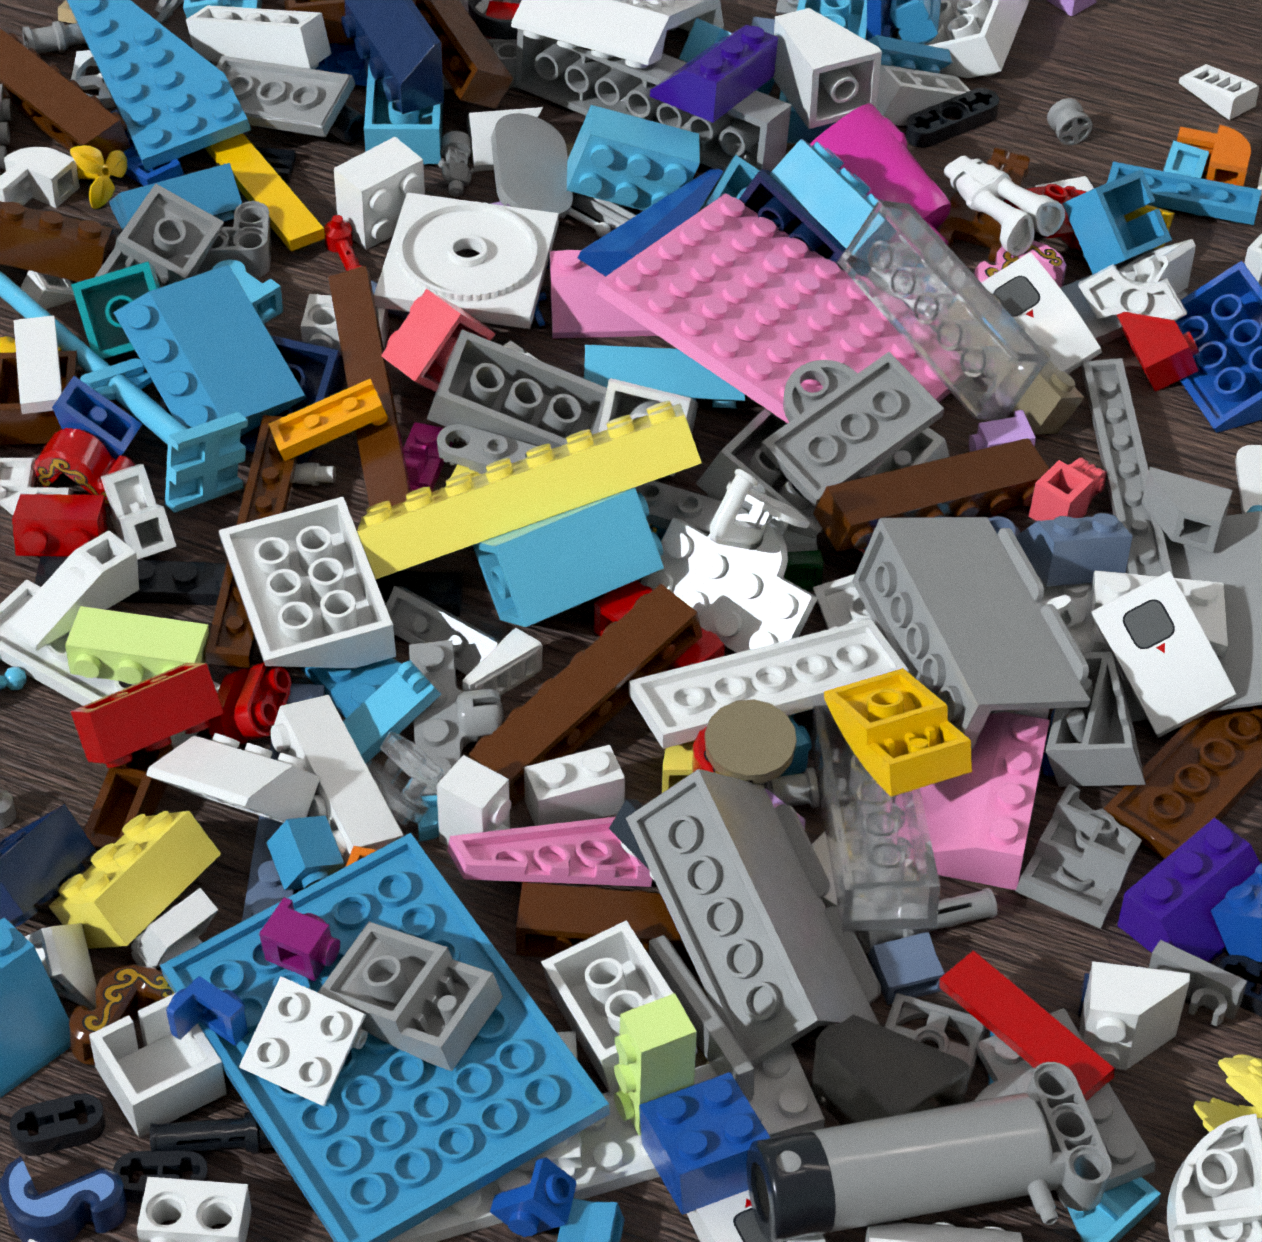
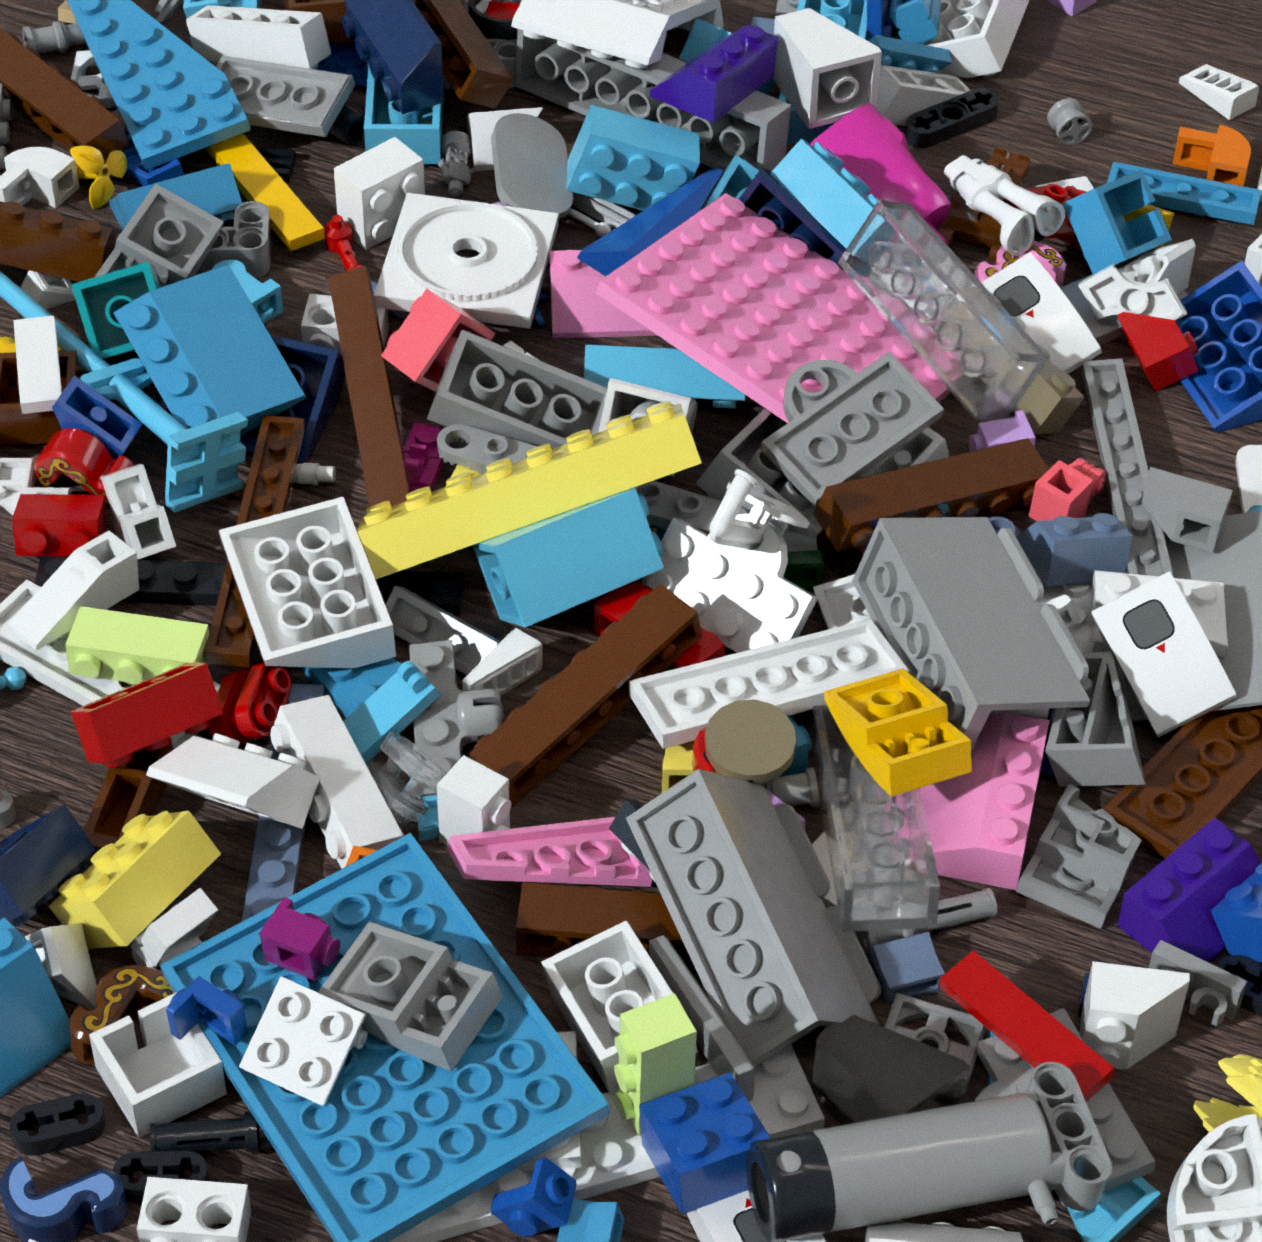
(304, 852): dark azure brick -> none
(328, 420): light orange hinge -> none
(575, 787): white brick -> none
(1186, 160): medium azure plate -> none

